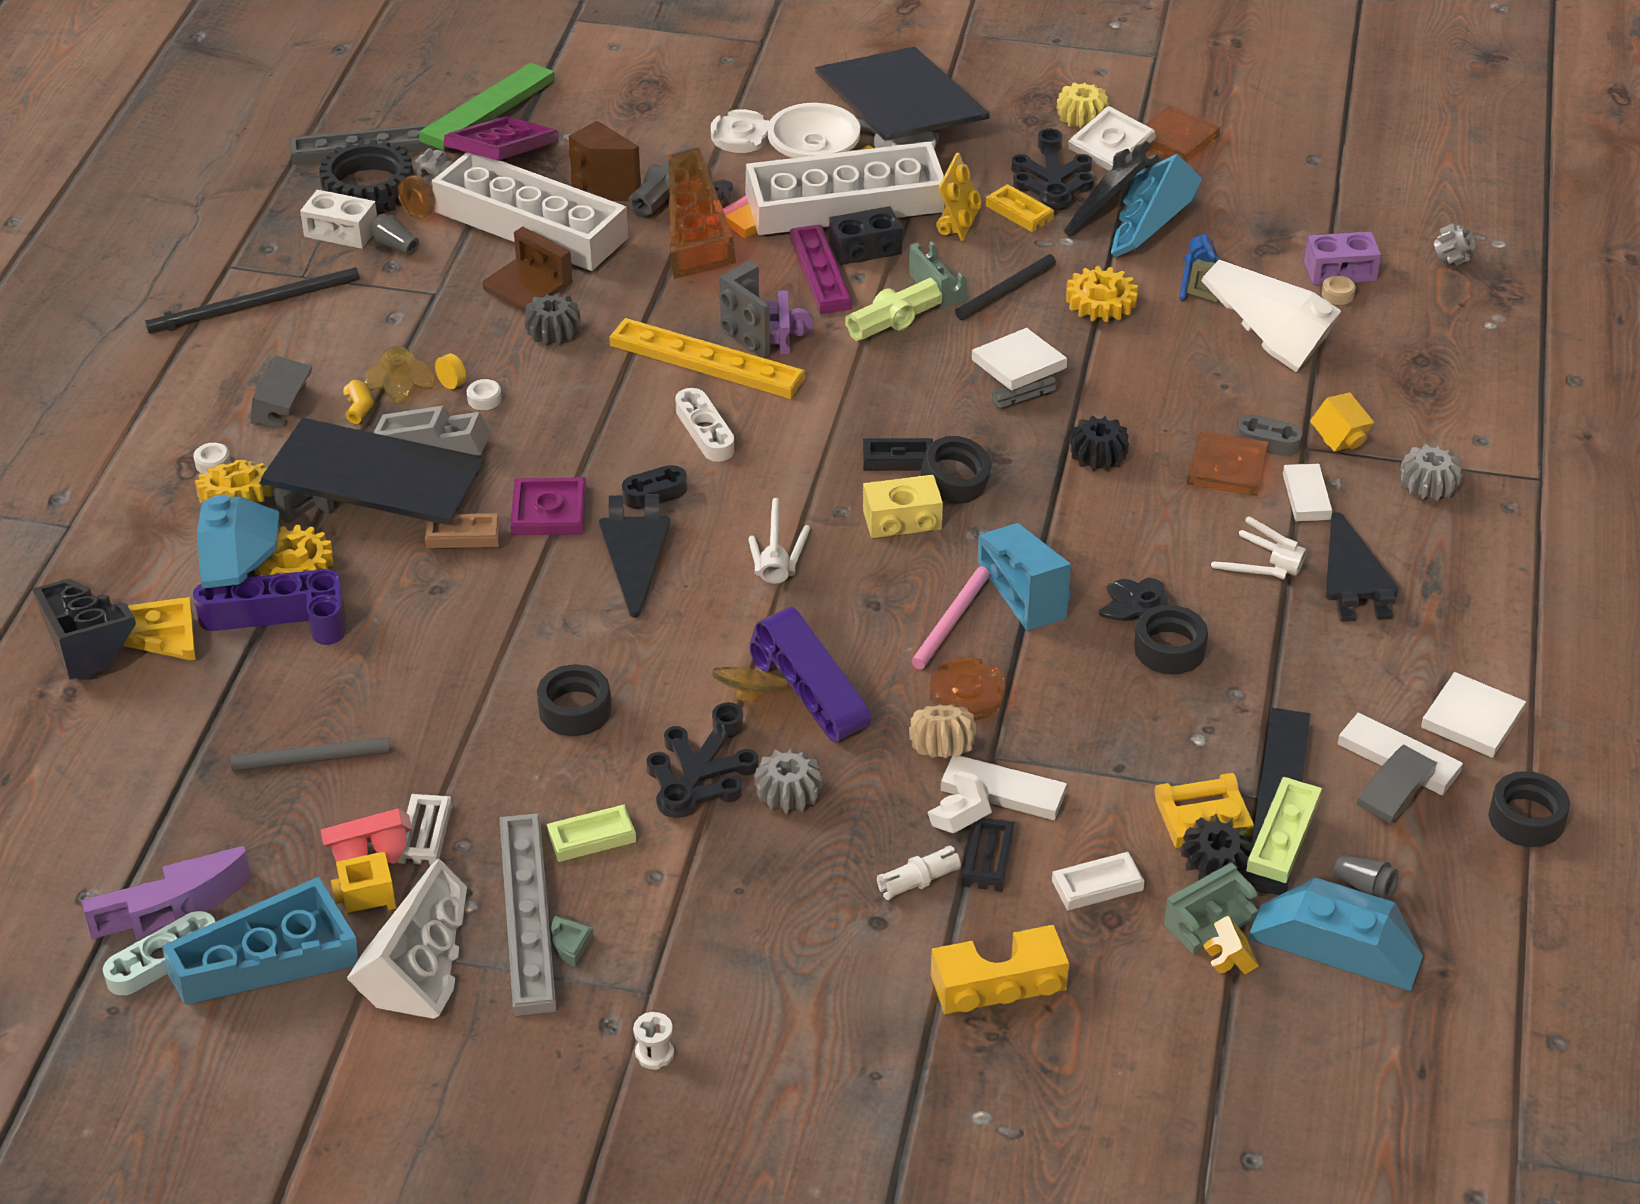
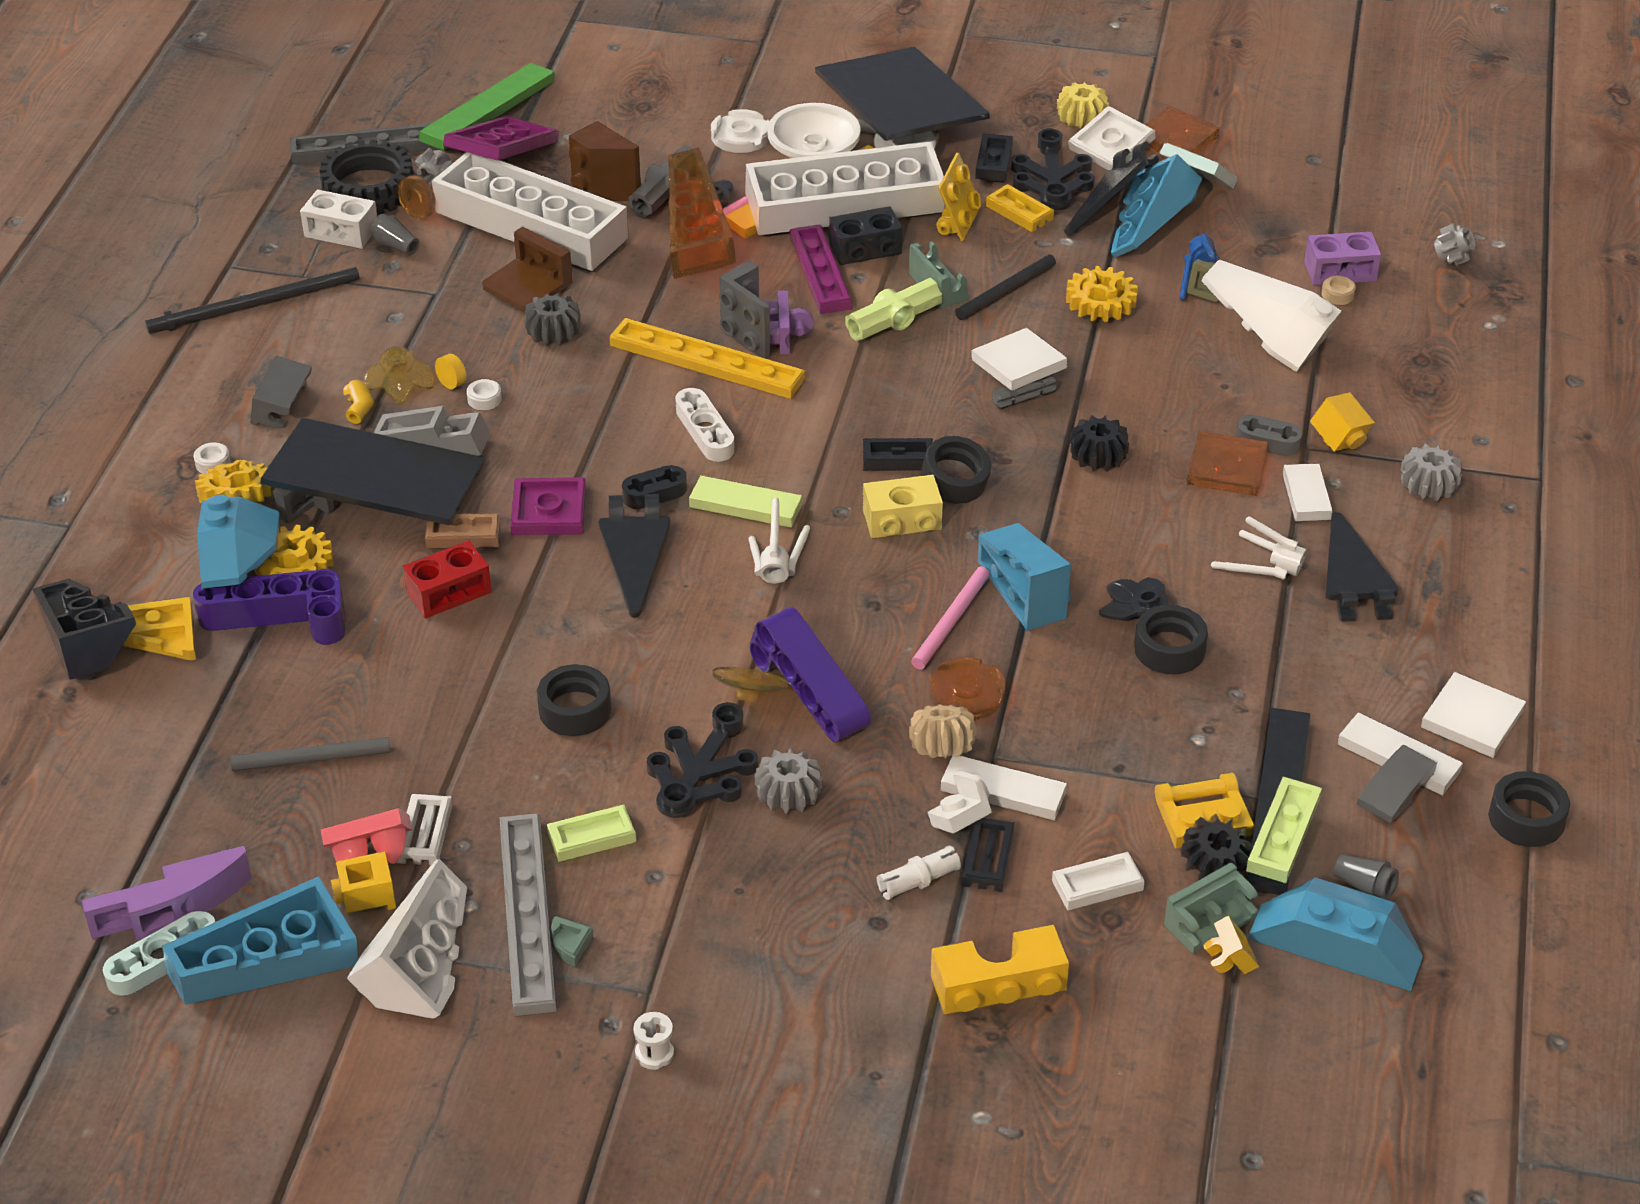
(447, 579): none -> red brick
(744, 500): none -> yellowish green tile
(994, 157): none -> black plate
(1202, 166): none -> light aqua tile

